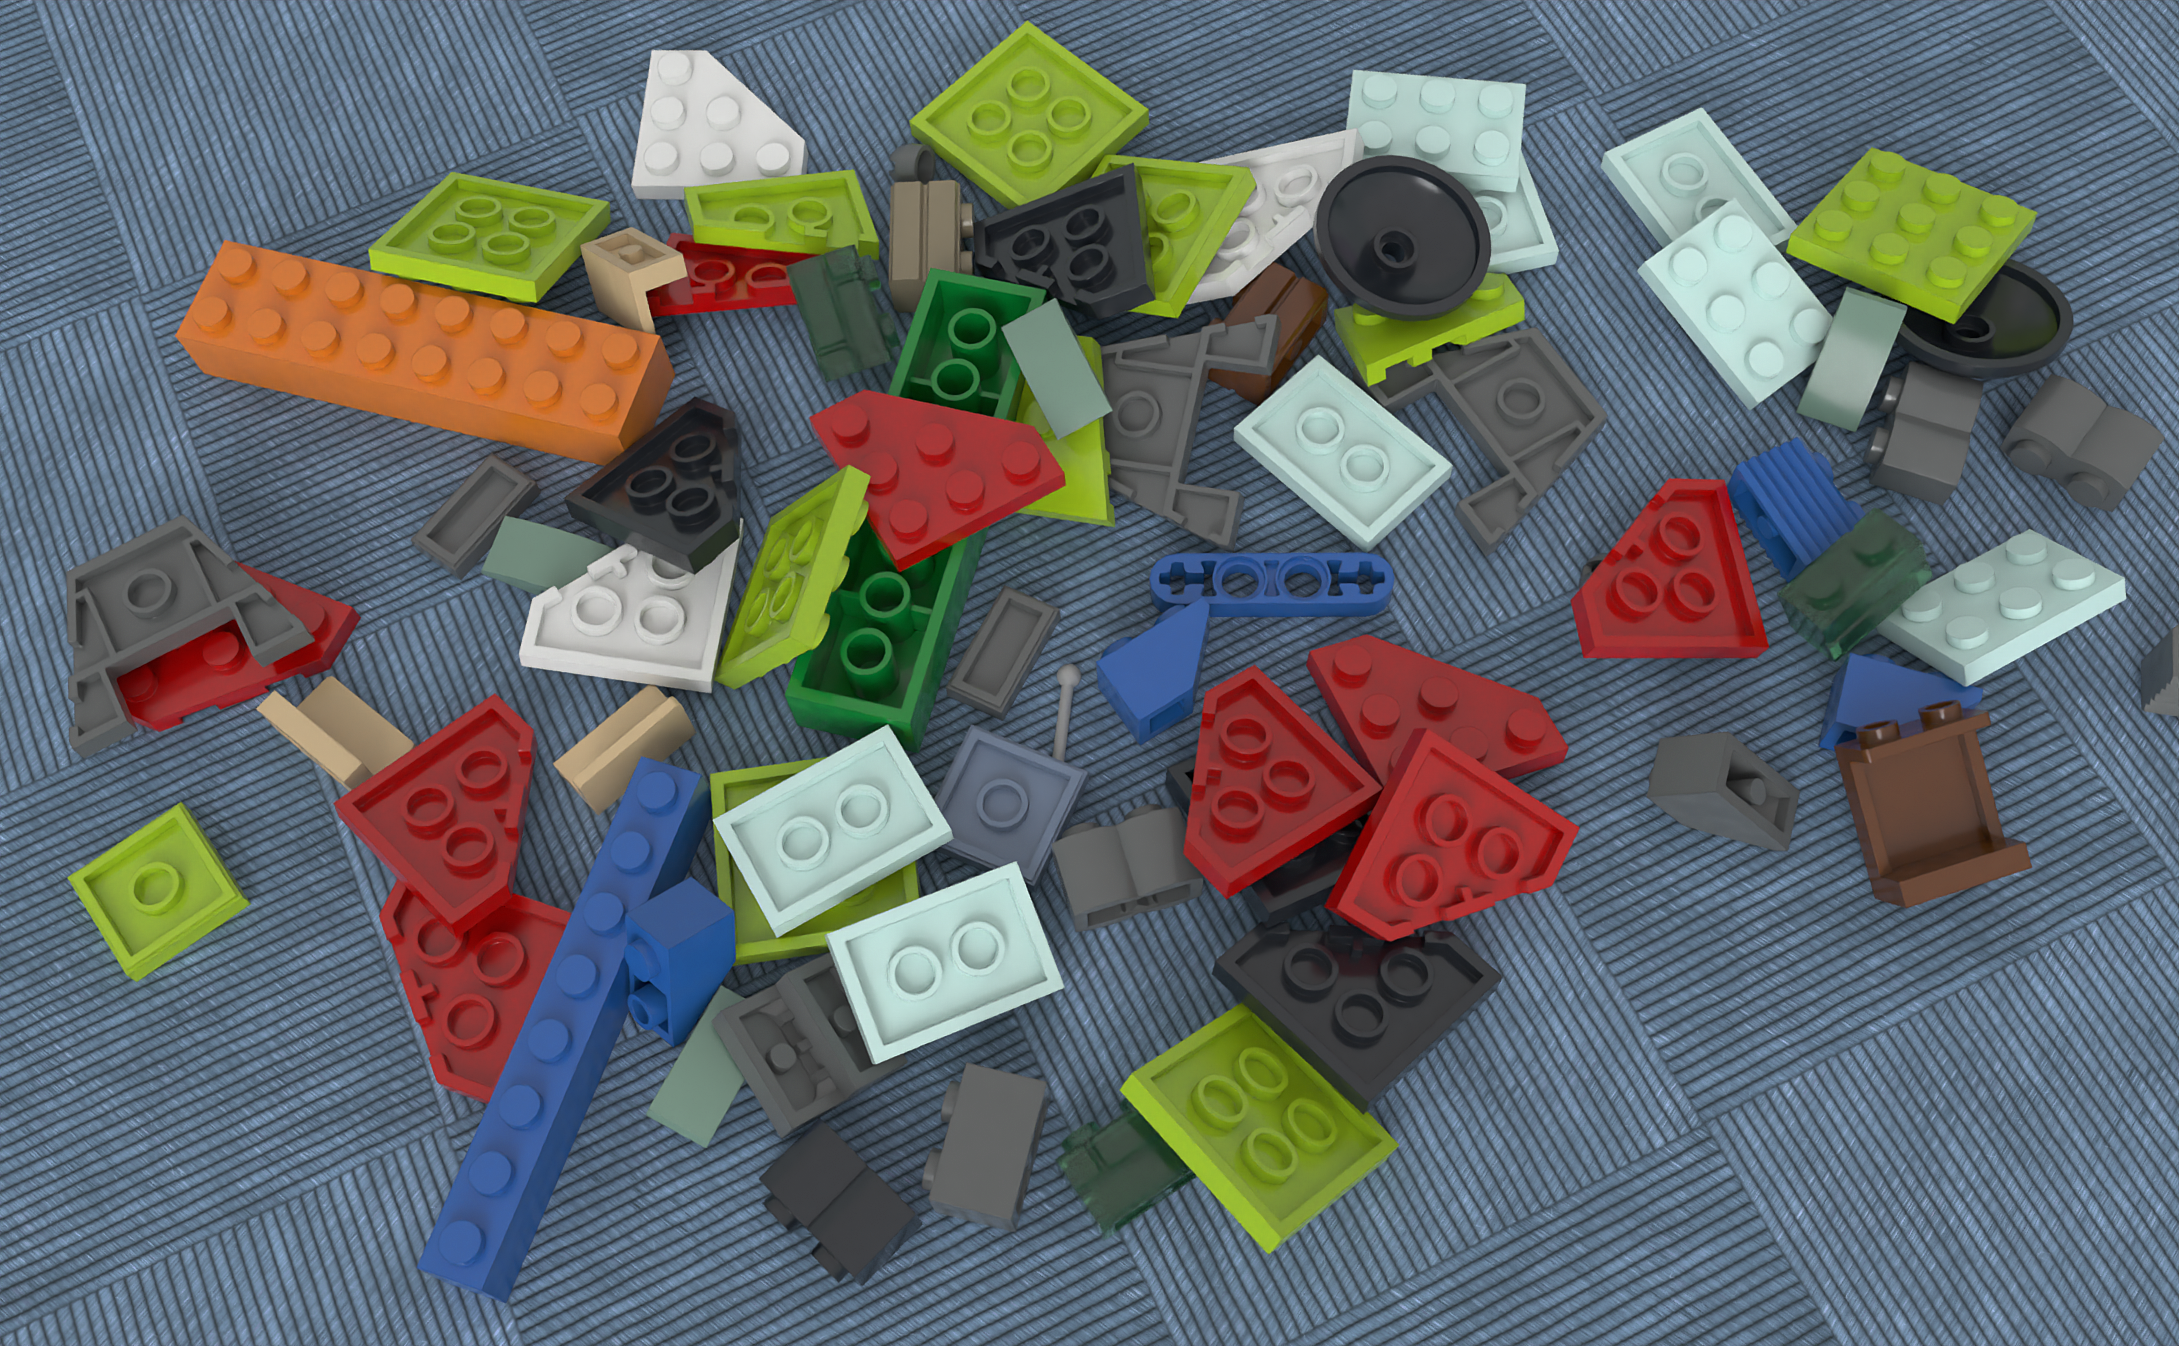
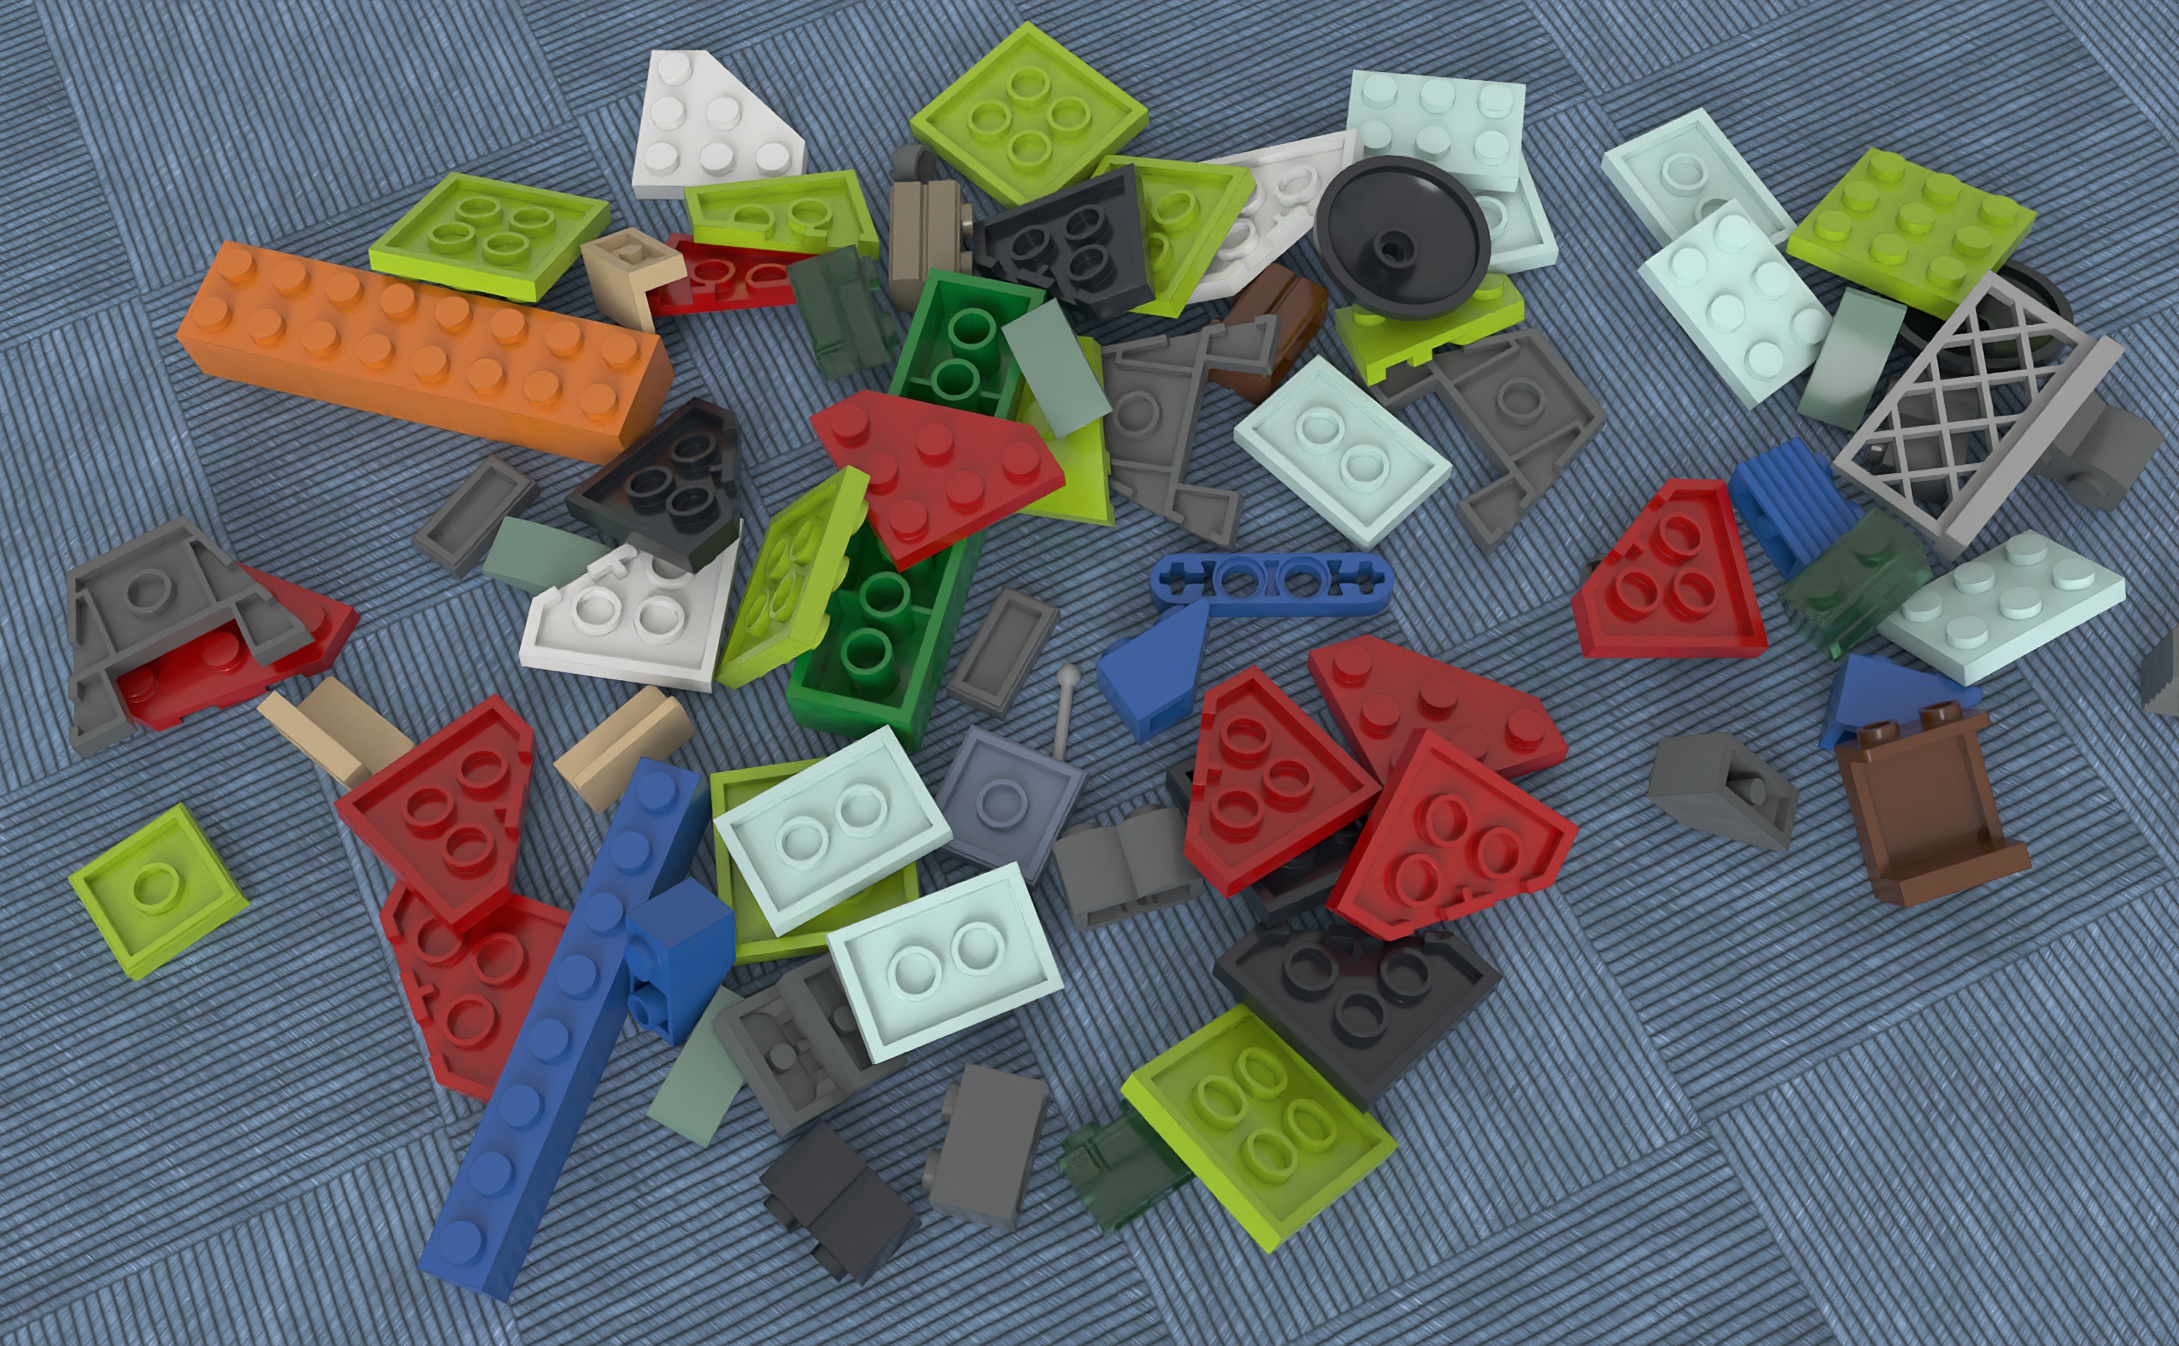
(2020, 446): none -> light grey fence

